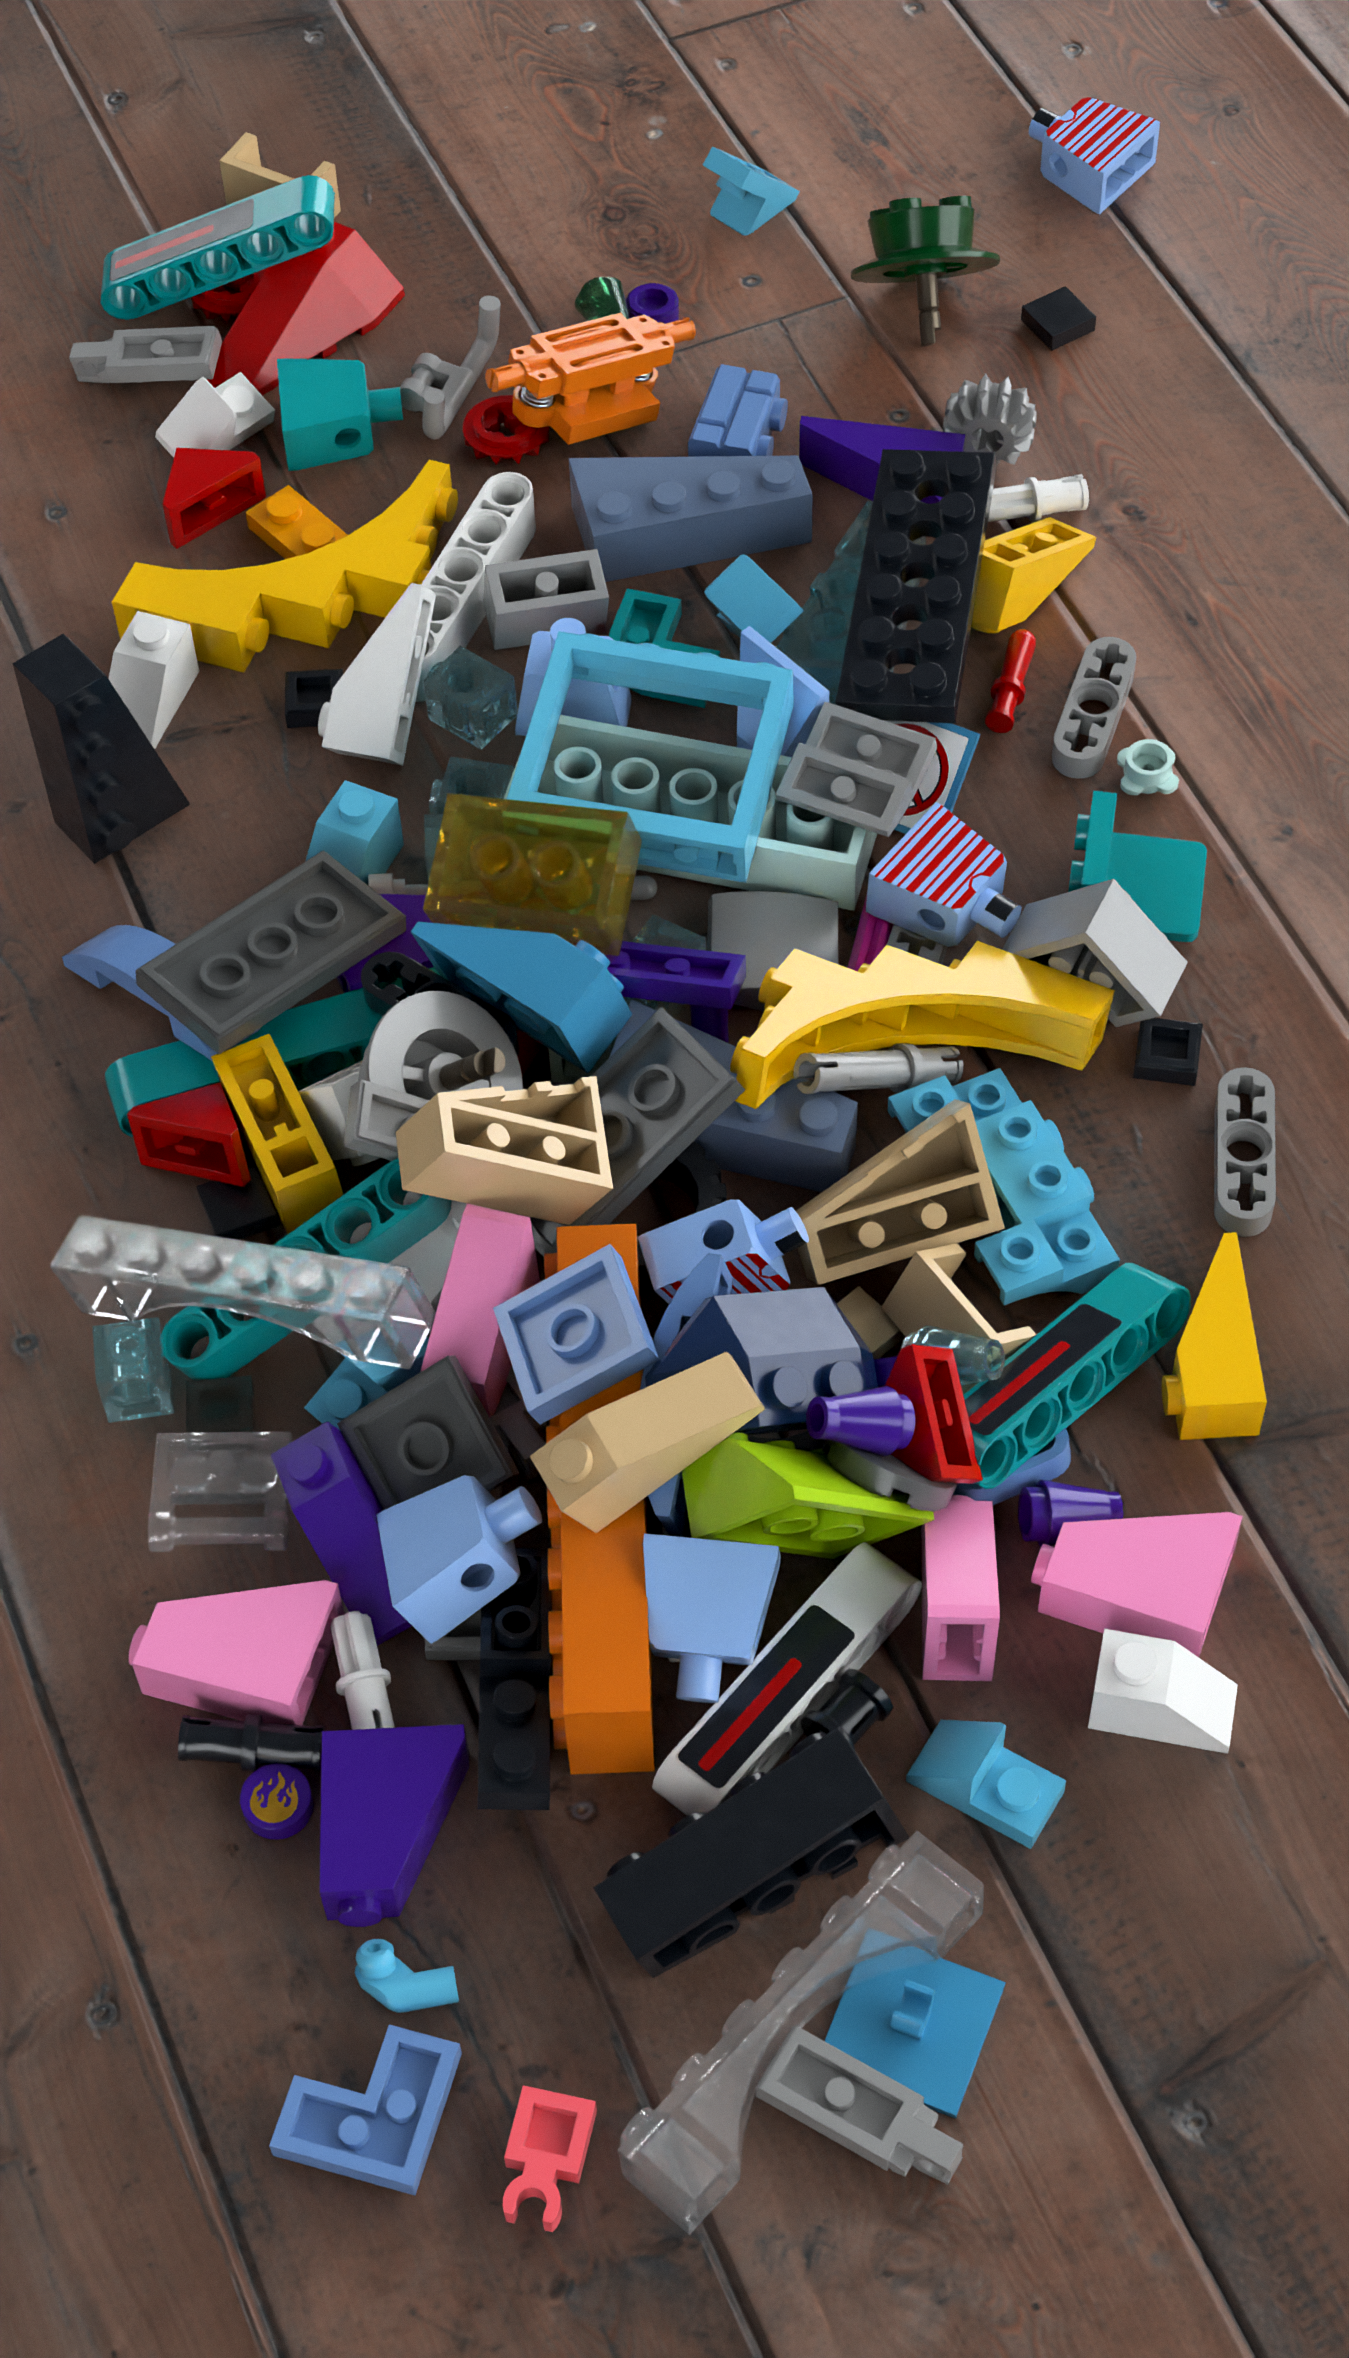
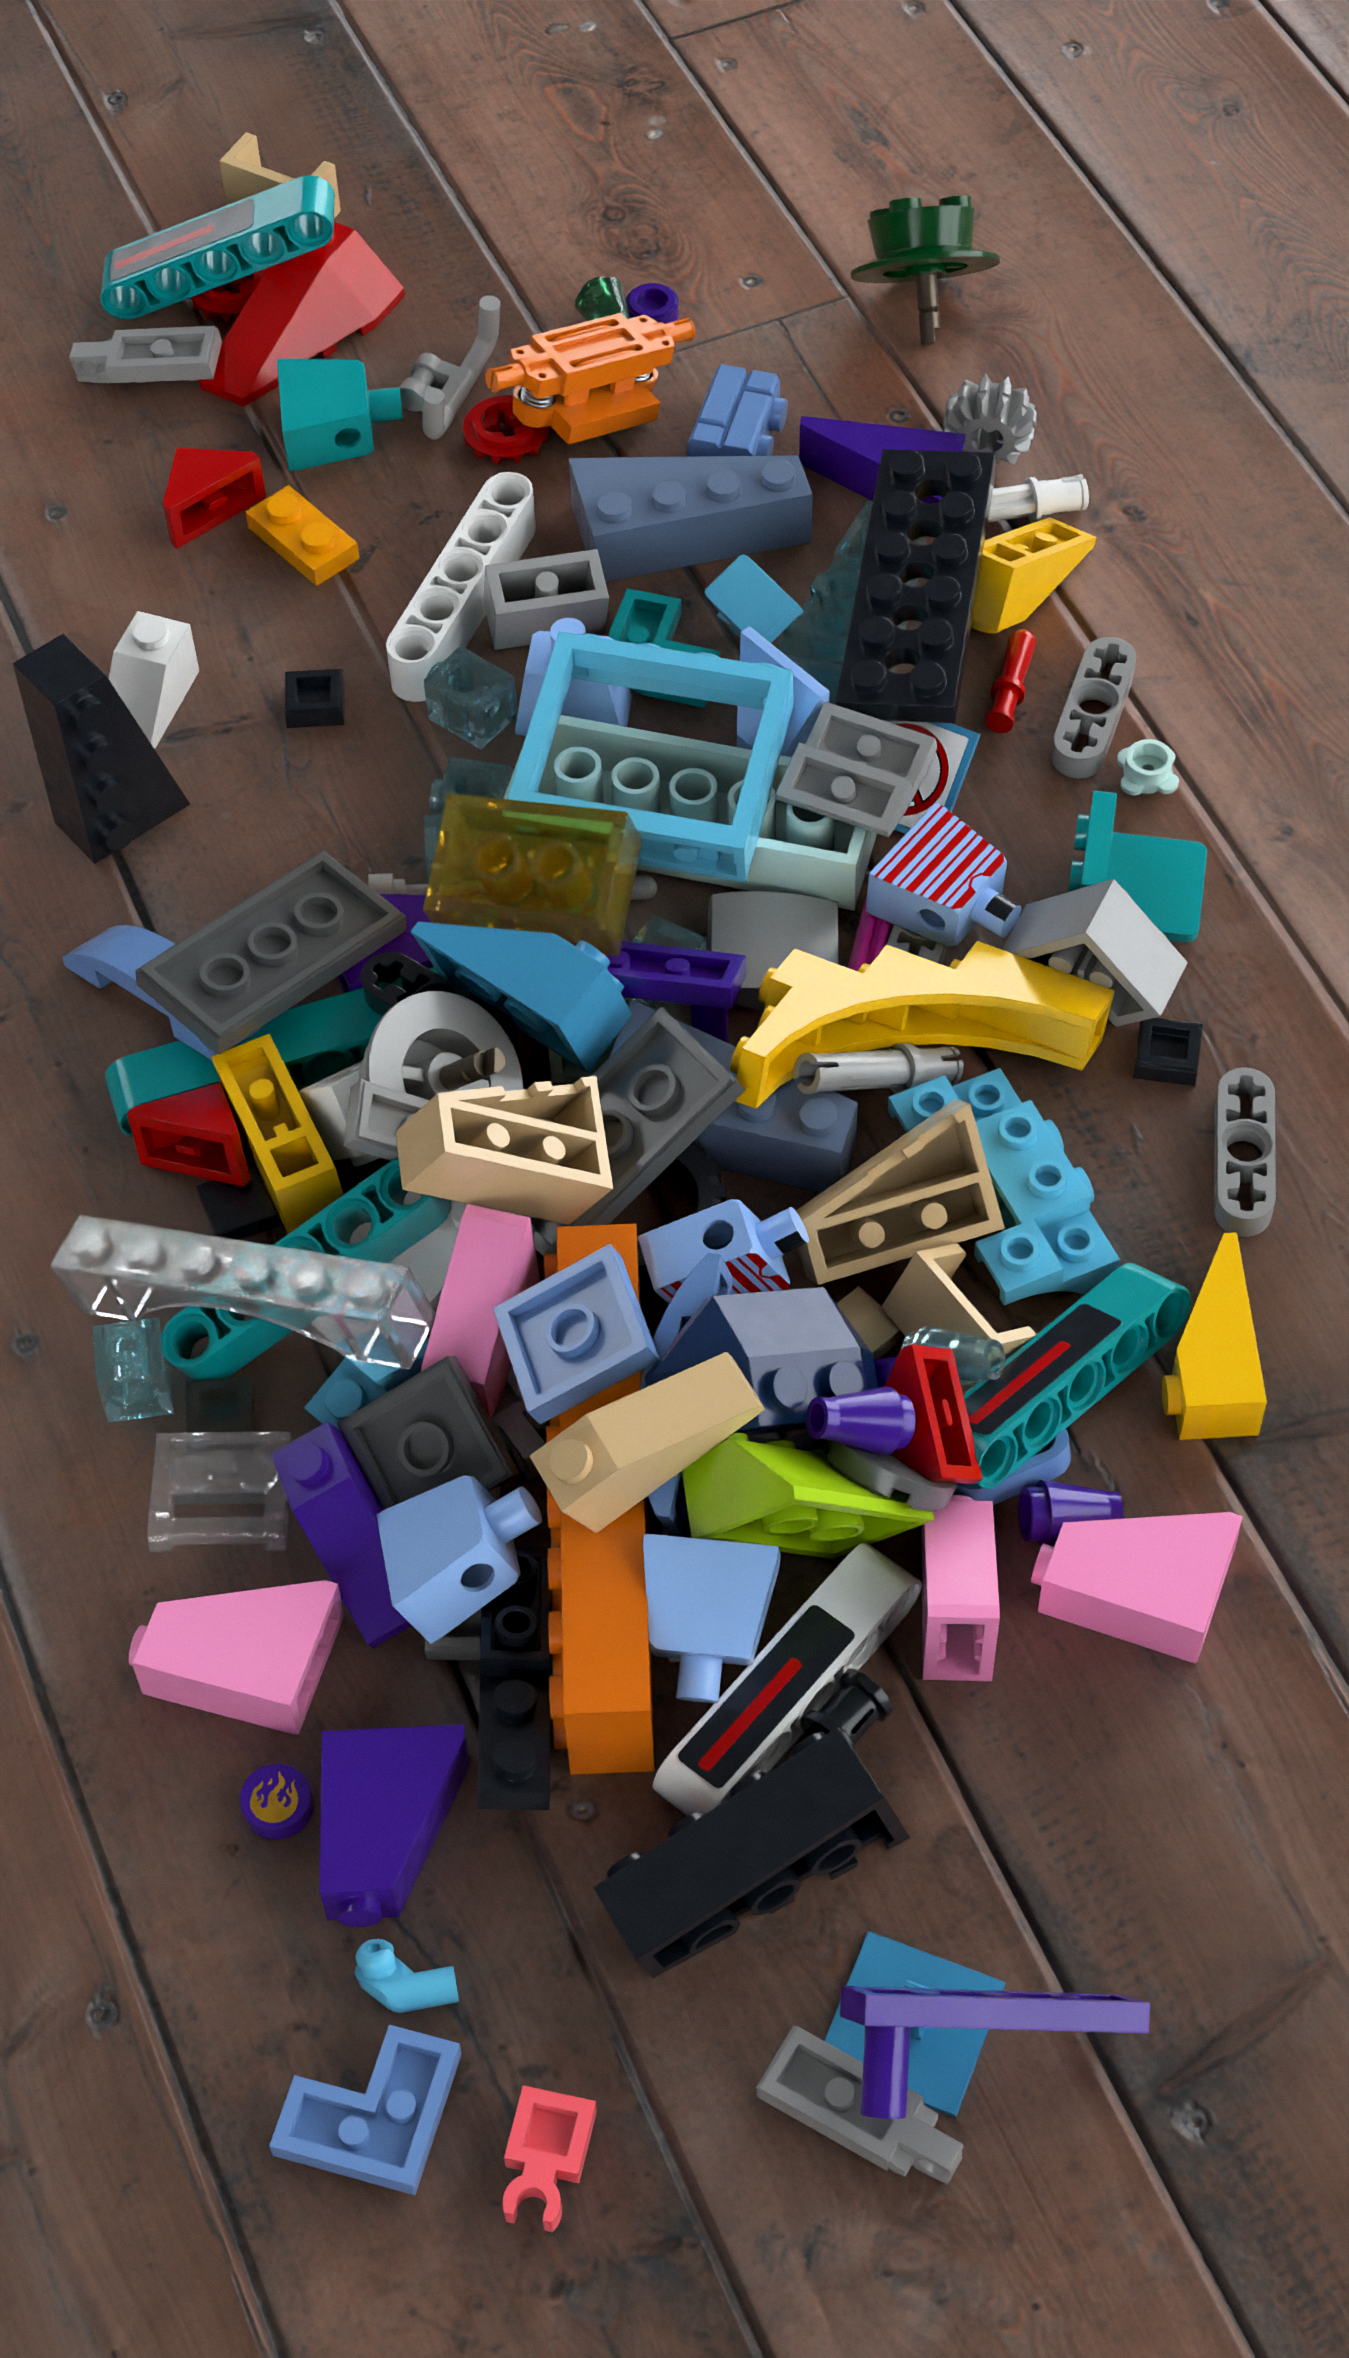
(215, 416): white slope -> none
(250, 1742): black pin -> none
(301, 595): yellow arch -> none
(359, 830): medium azure slope -> none
(361, 1673): white axle -> none
(378, 691): white slope -> none
(747, 192): medium azure slope -> none
(893, 2010): none -> piece
(904, 1917): clear arch -> none
(983, 1779): medium azure slope -> none
(1058, 318): black tile -> none
(1095, 150): light blue torso -> none
(1161, 1693): white slope -> none

